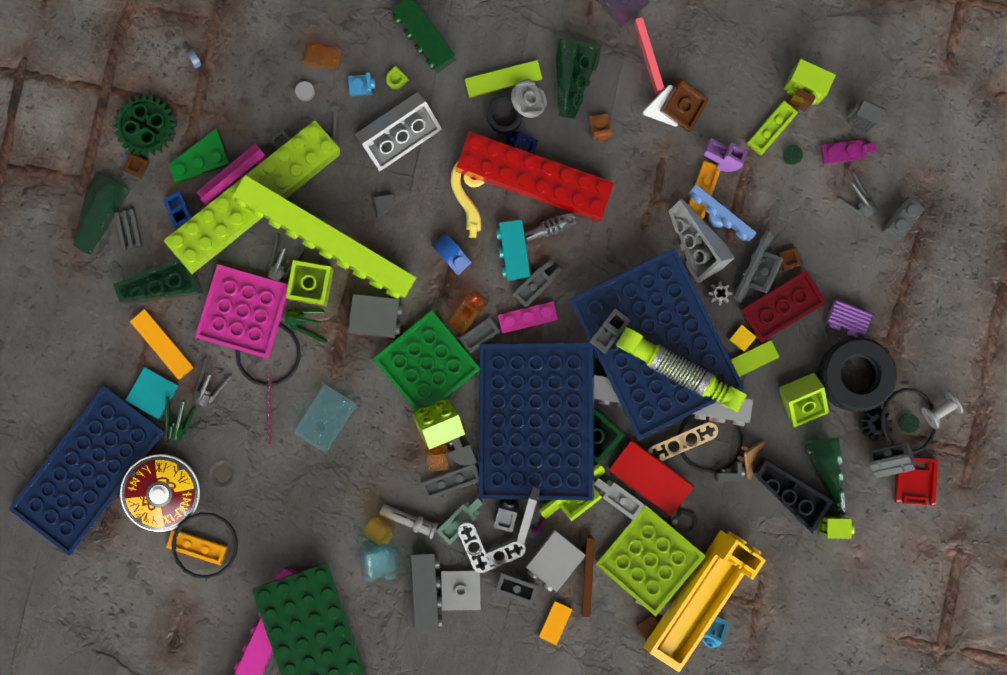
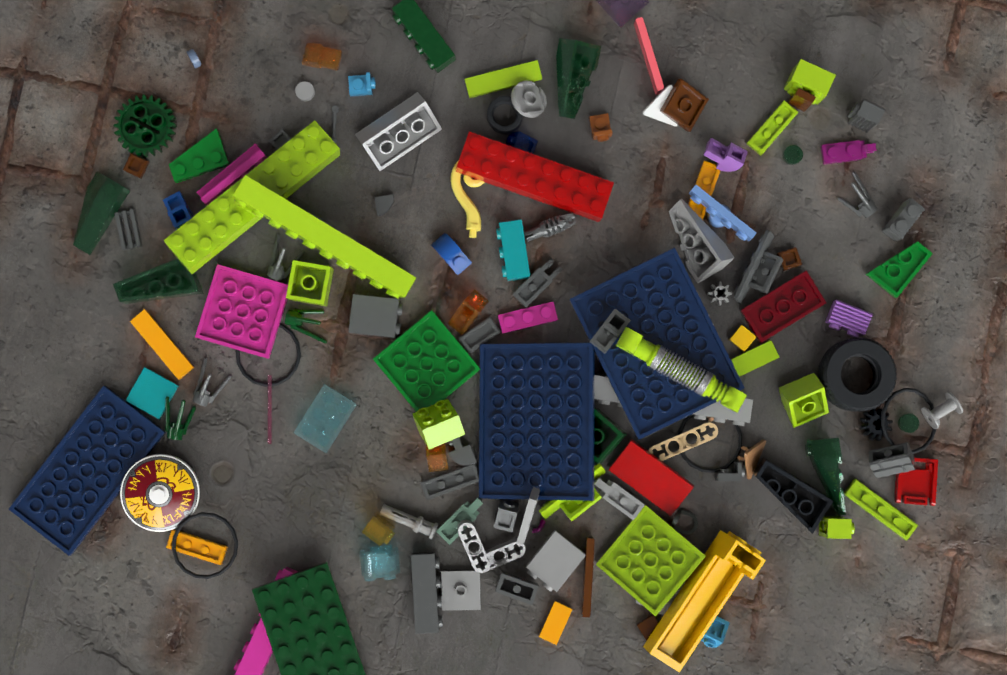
(395, 78): lime tile -> none
(880, 509): none -> lime tile
(900, 269): none -> green wing

